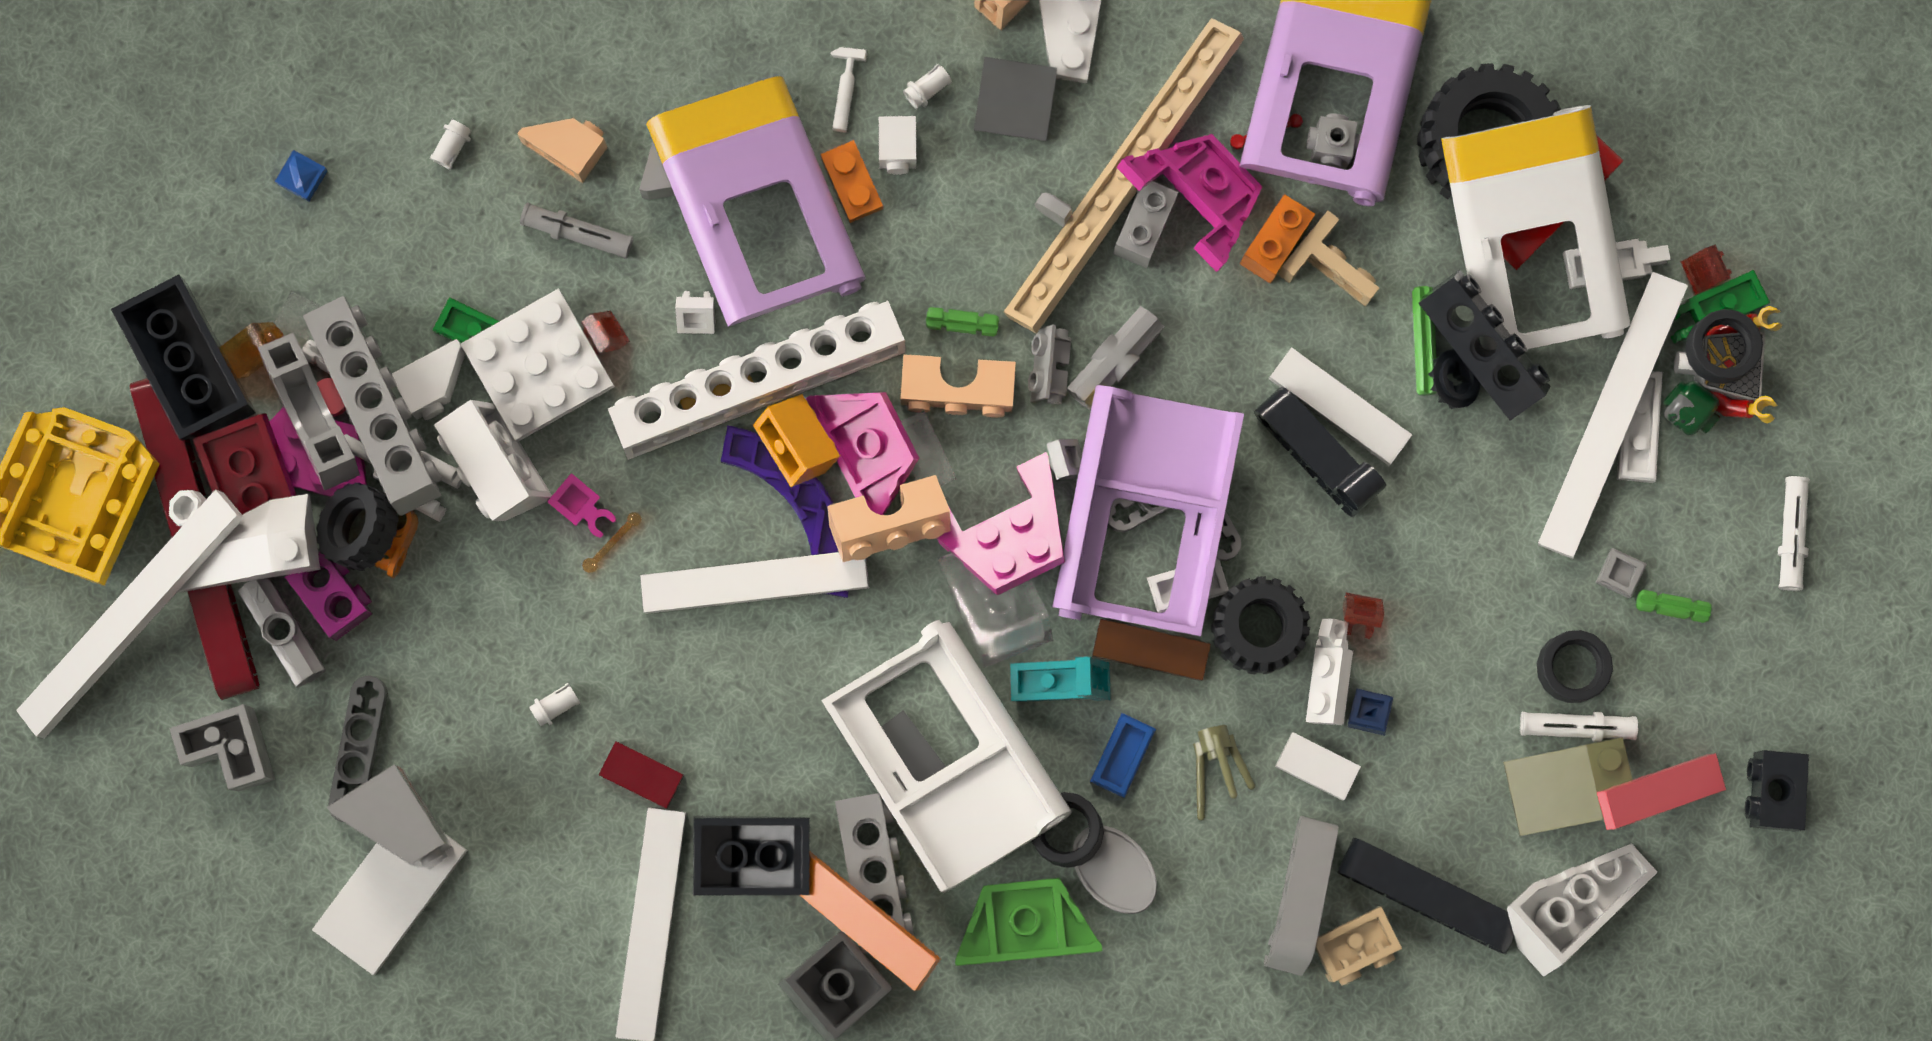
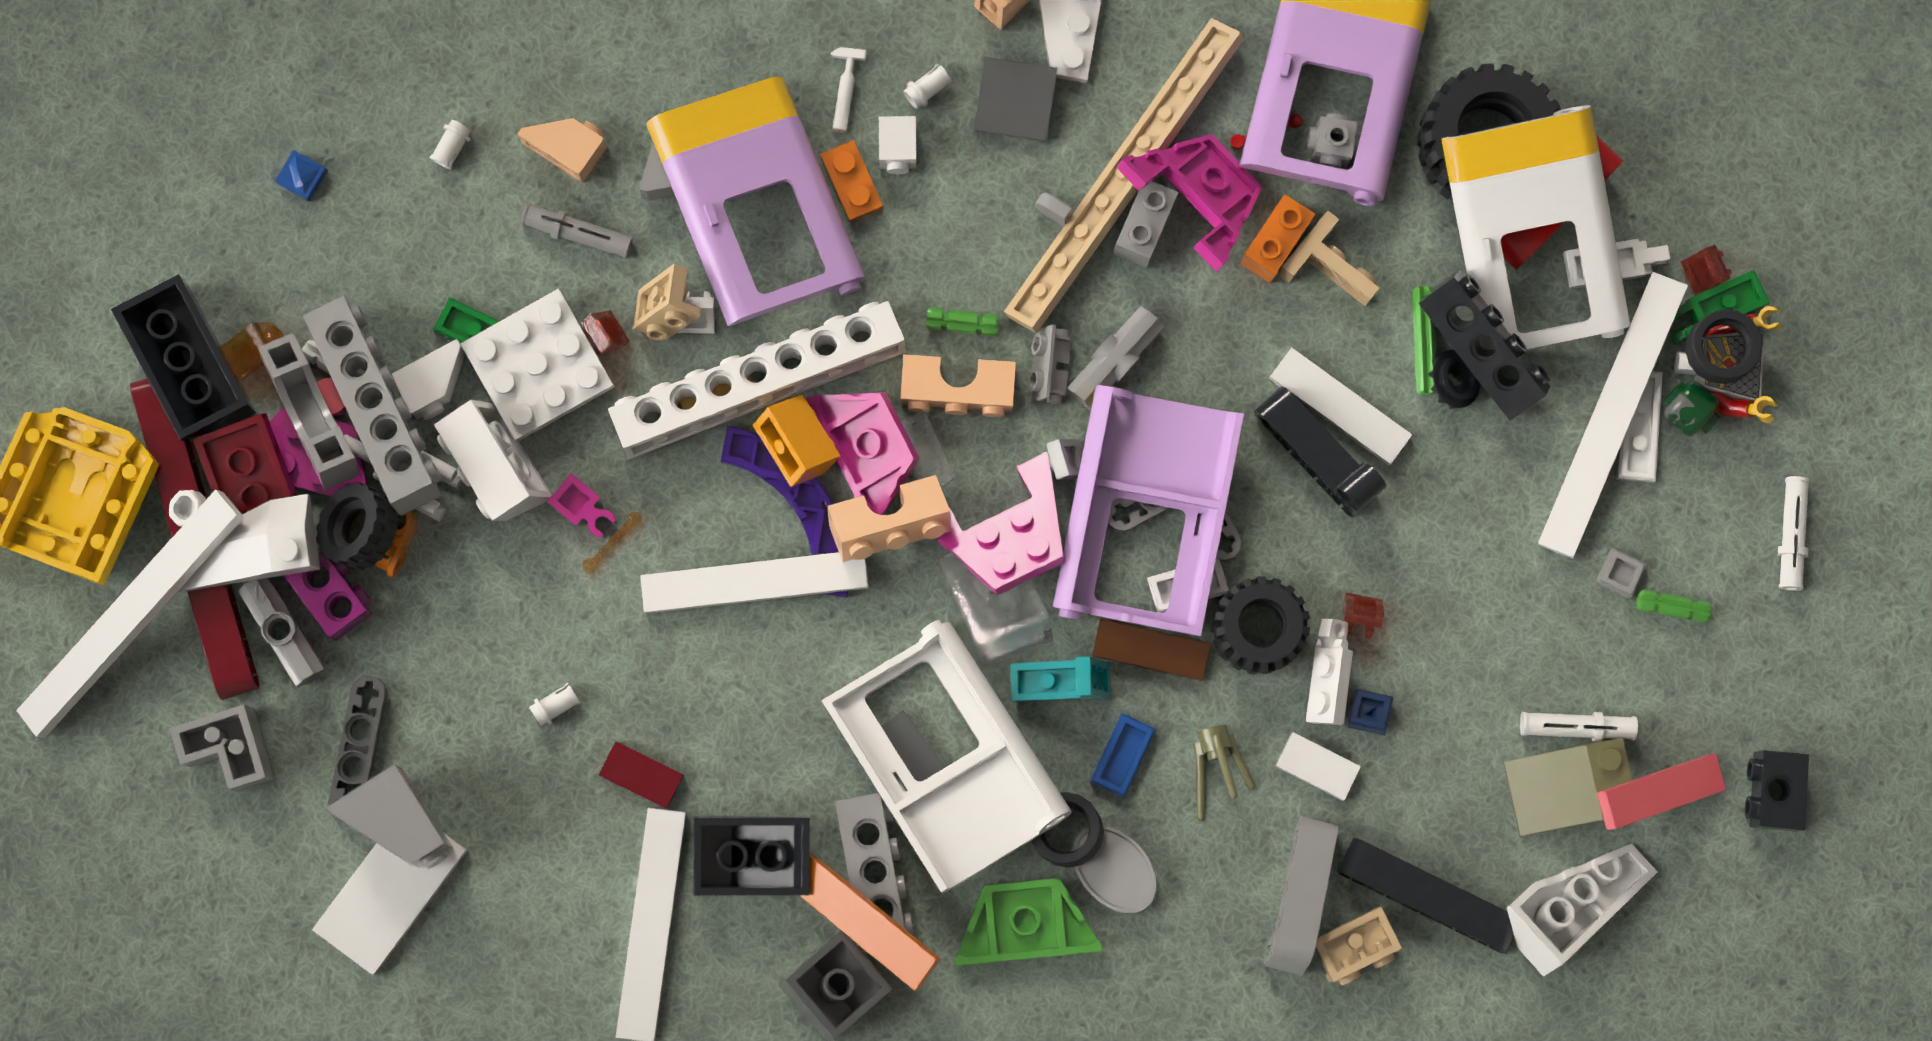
(662, 306): none -> tan bracket
(1603, 664): black tyre -> none

